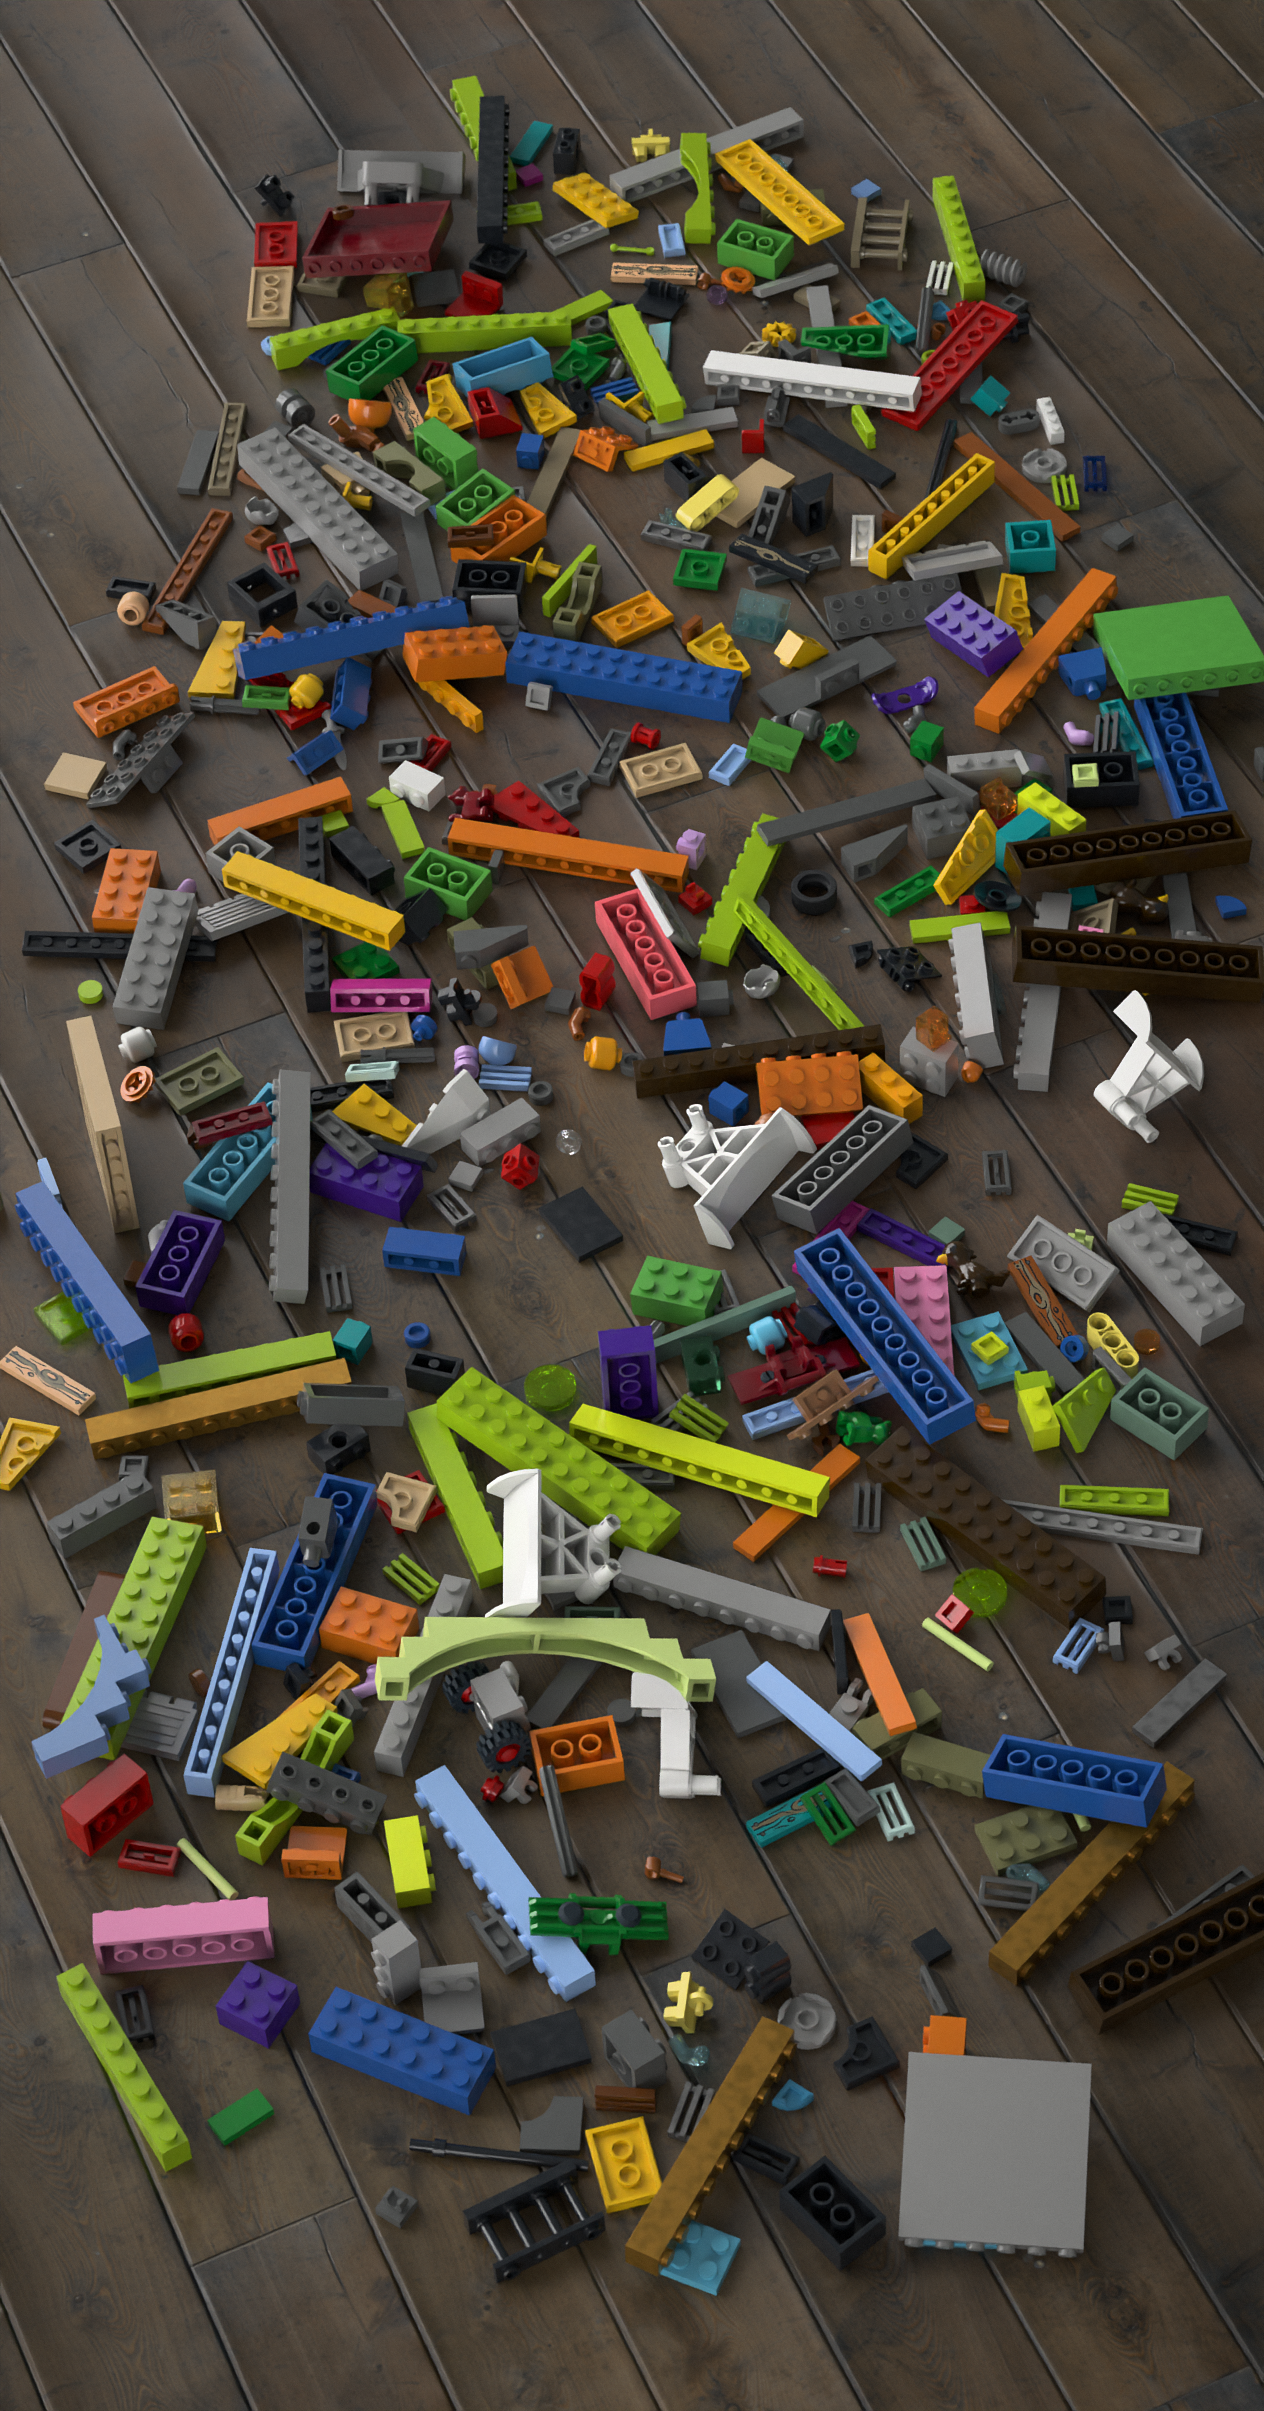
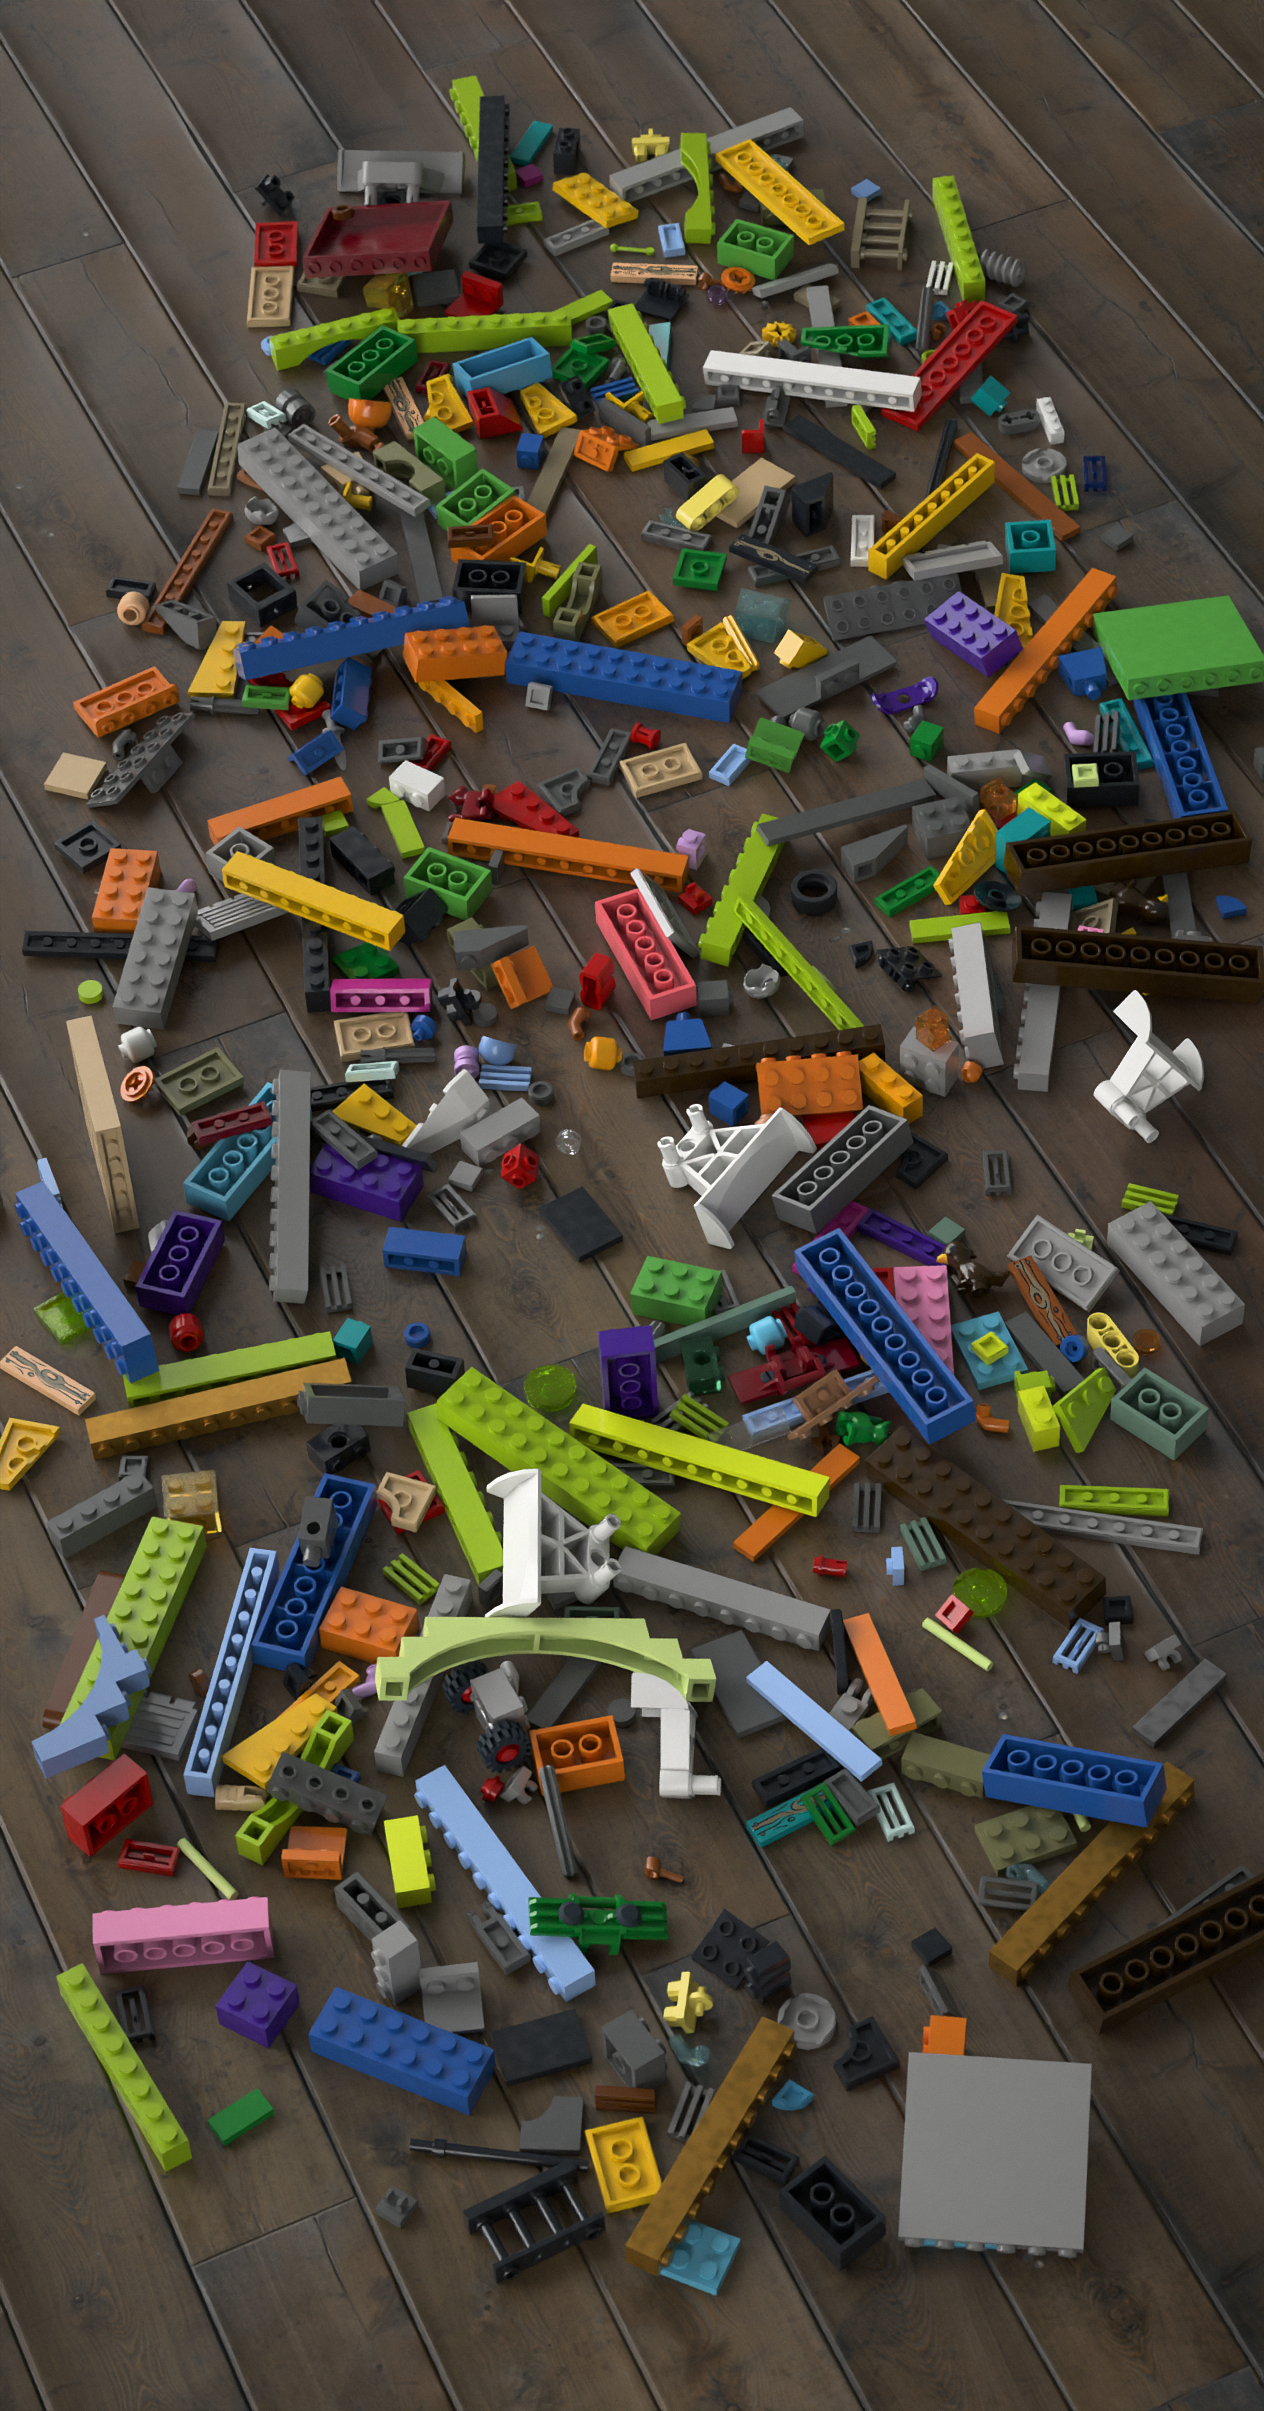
(262, 416): none -> light aqua tile
(491, 1588): none -> dark grey tile
(740, 641): none -> yellow axle
(752, 1430): none -> clear tile
(895, 1566): none -> light blue plate

